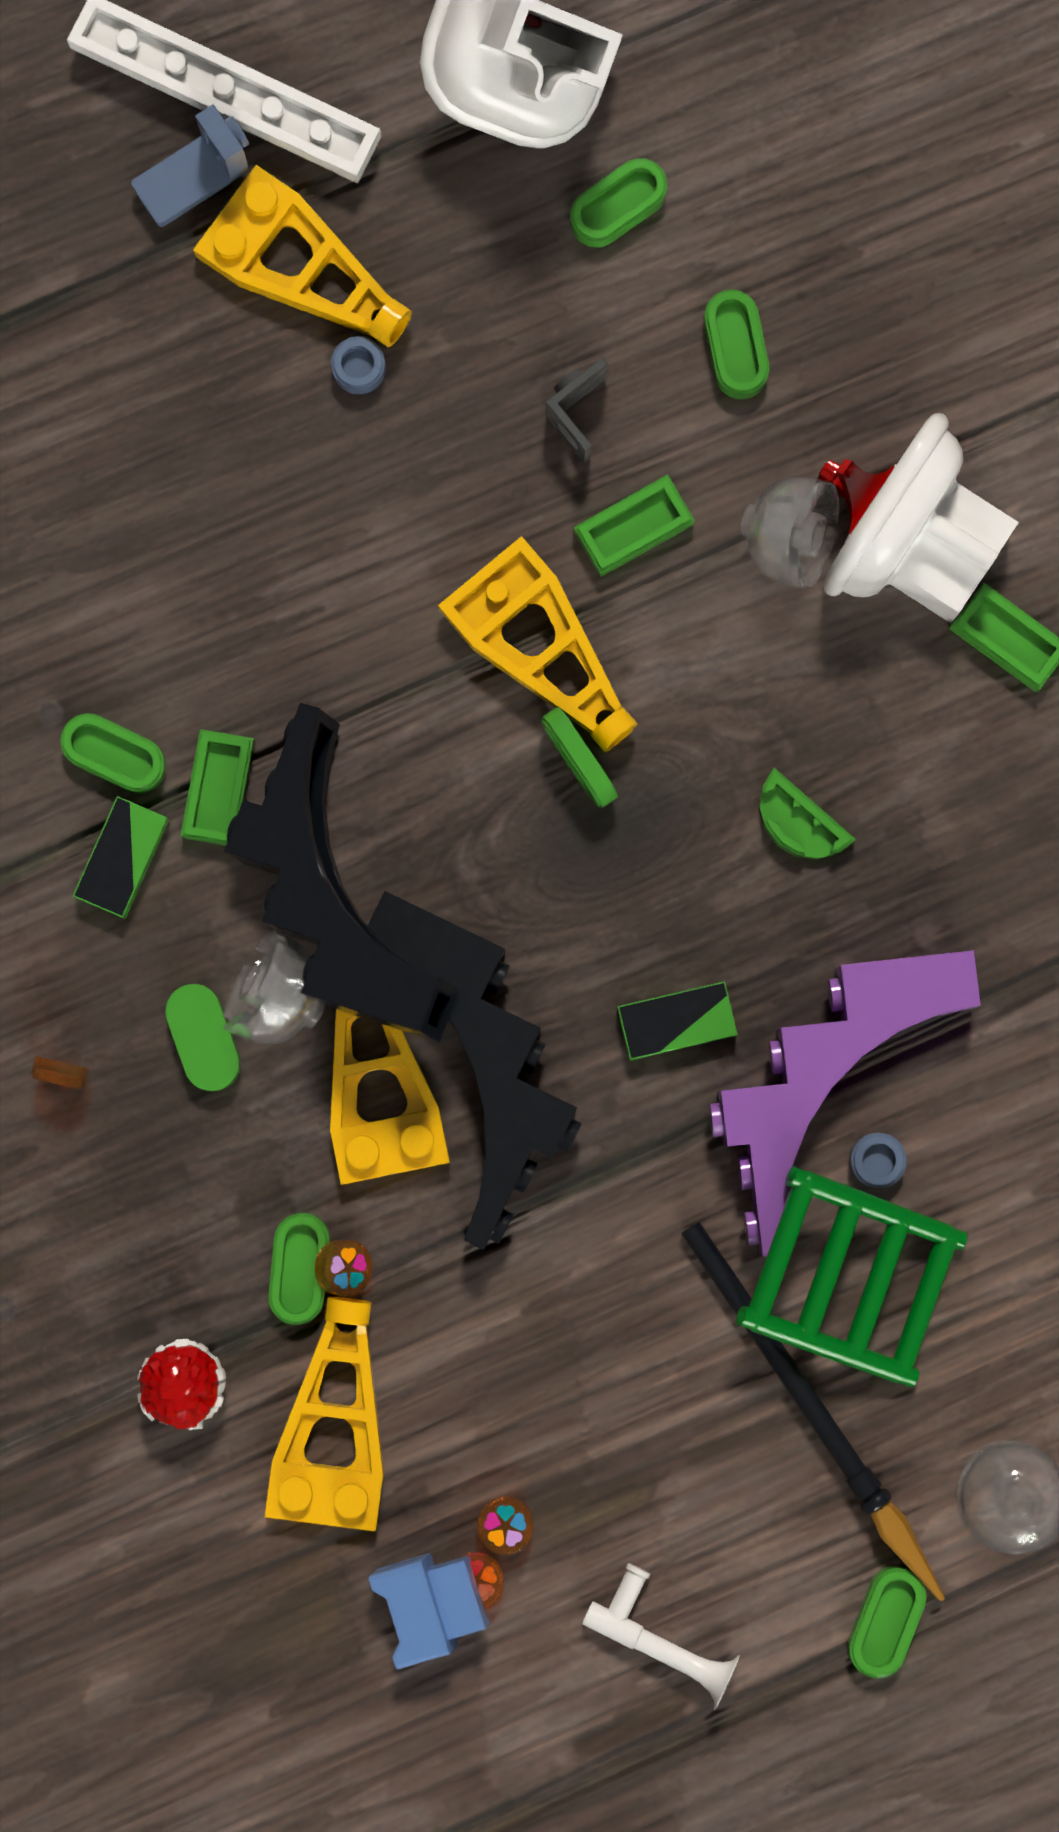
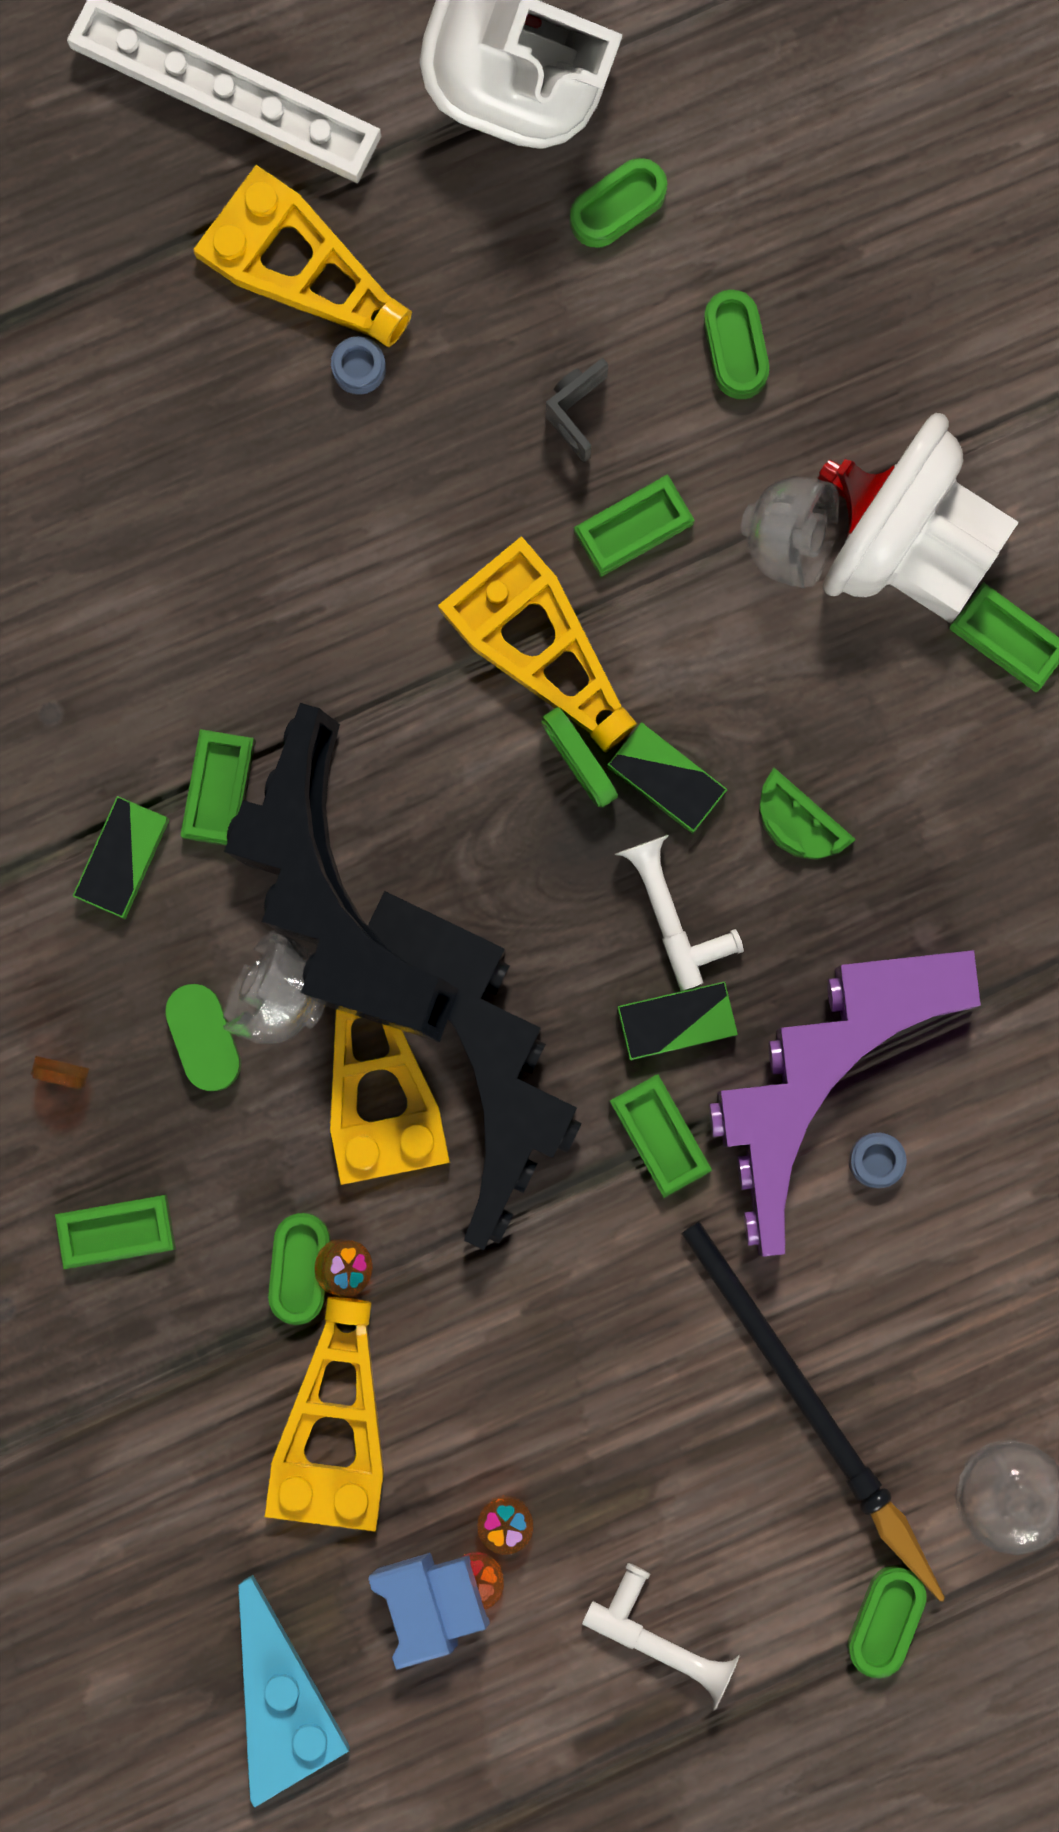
(113, 753): bright green tile -> none
(115, 1231): none -> bright green tile
(181, 1384): red piece -> none
(195, 169): sand blue bracket -> none
(285, 1714): none -> medium azure wing
(660, 1135): none -> bright green tile
(666, 778): none -> black tile
(682, 956): none -> white piece
(806, 1332): green bar -> none

